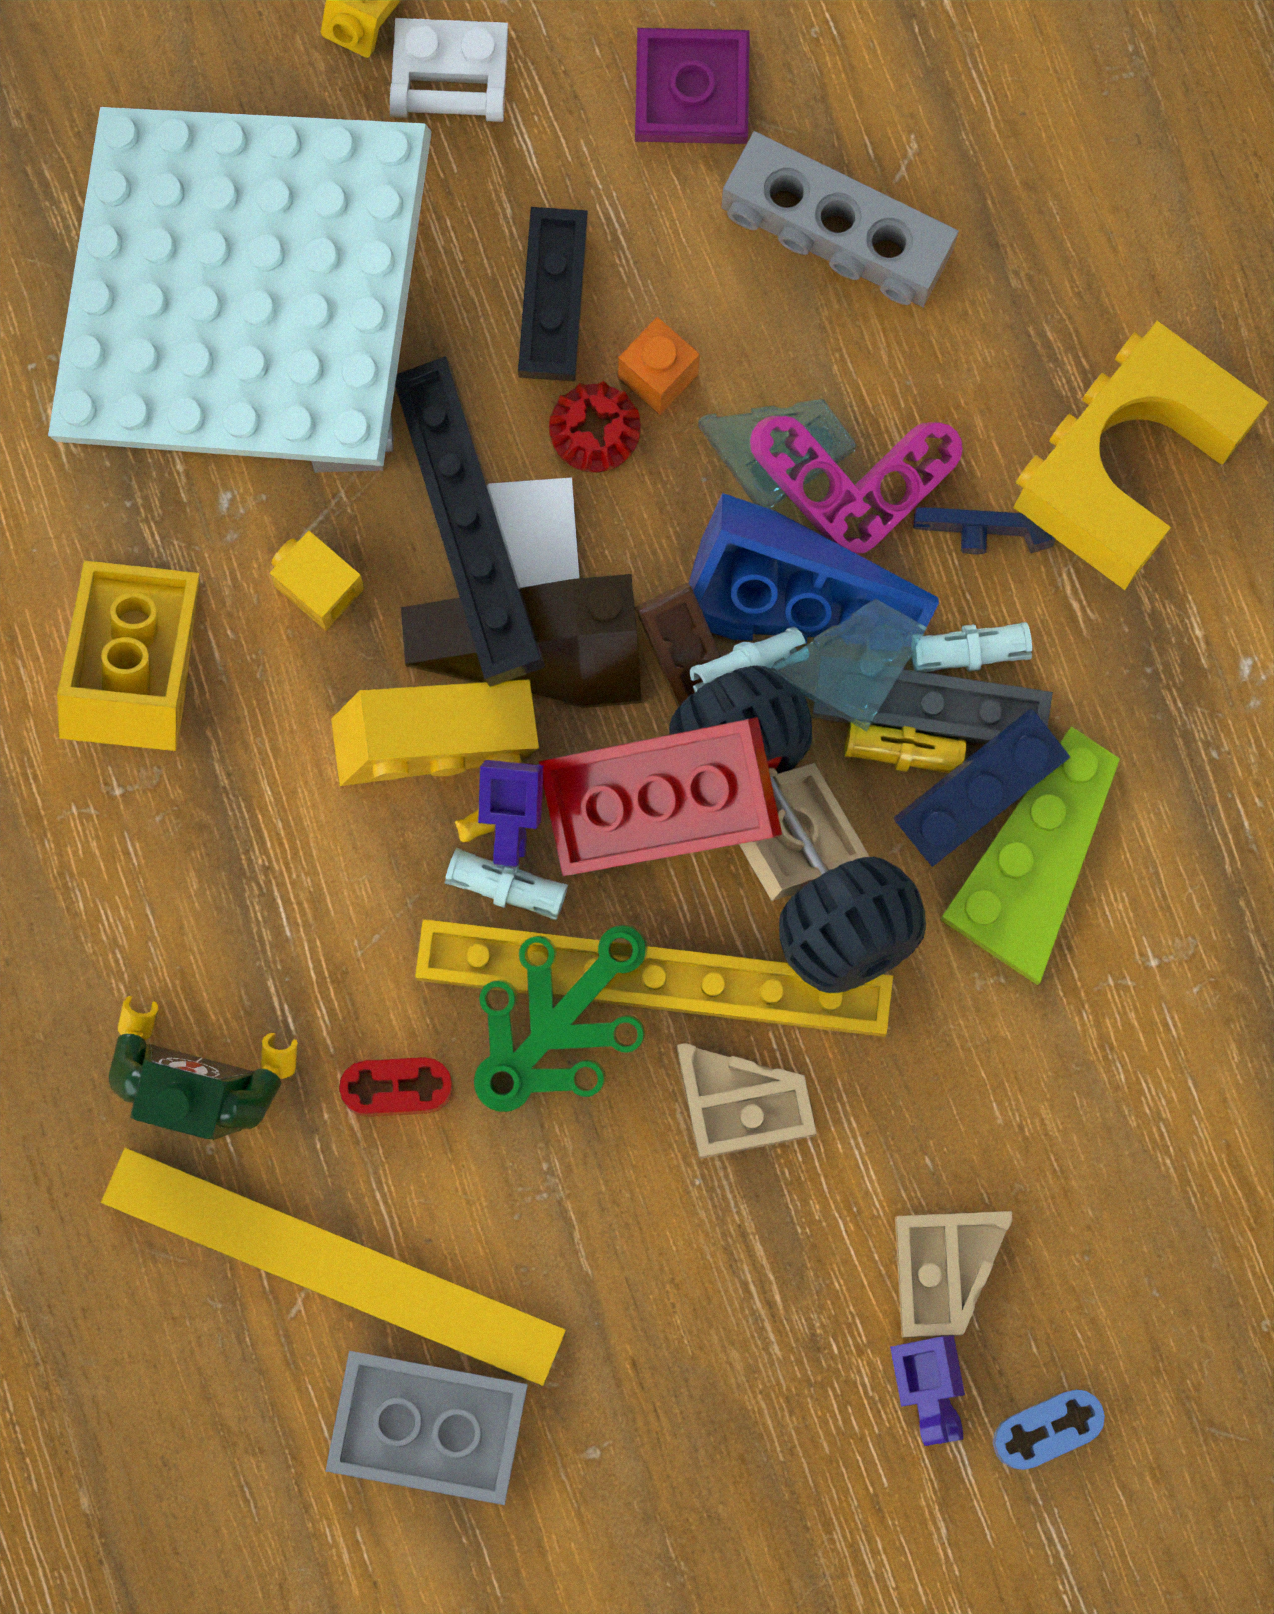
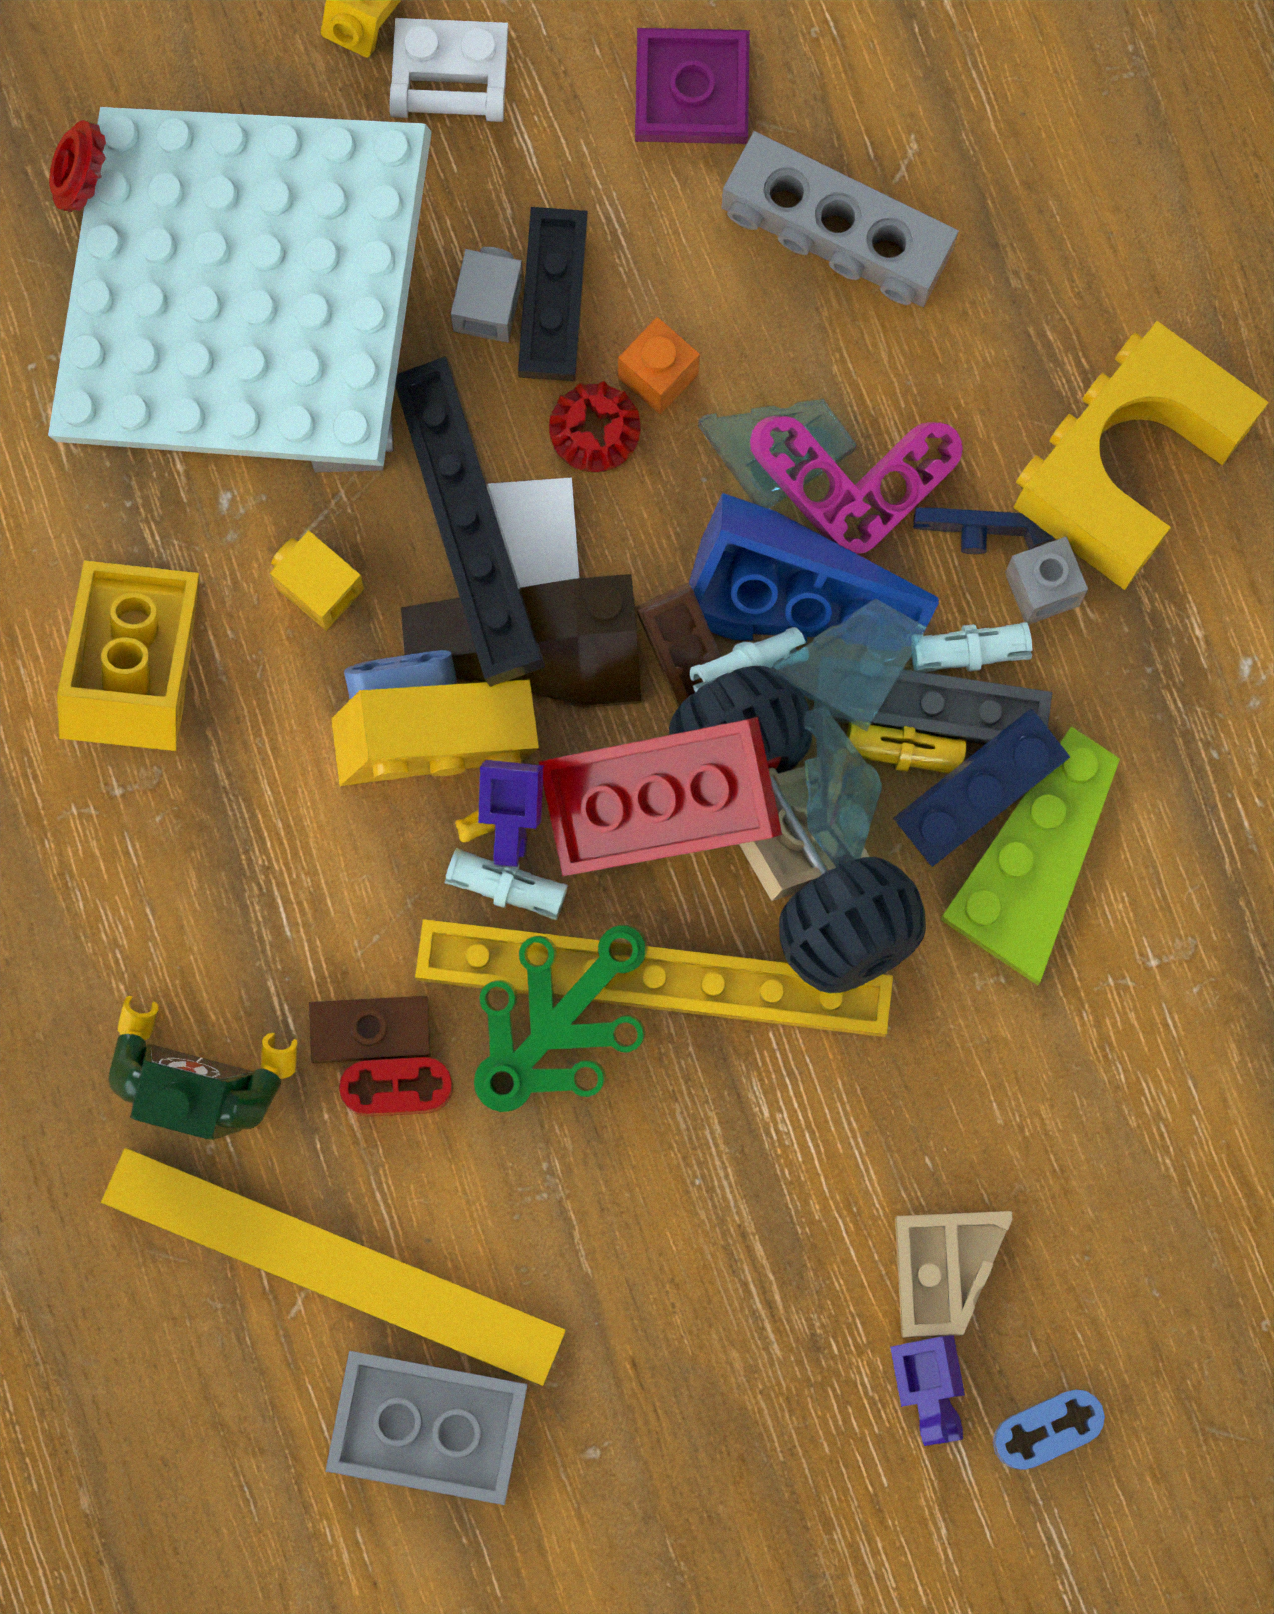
(77, 166): none -> red gear
(369, 1029): none -> reddish brown plate
(402, 671): none -> medium blue beam
(487, 294): none -> light grey brick
(742, 1103): tan wing -> none
(840, 790): none -> clear light blue wing
(1046, 580): none -> light grey brick

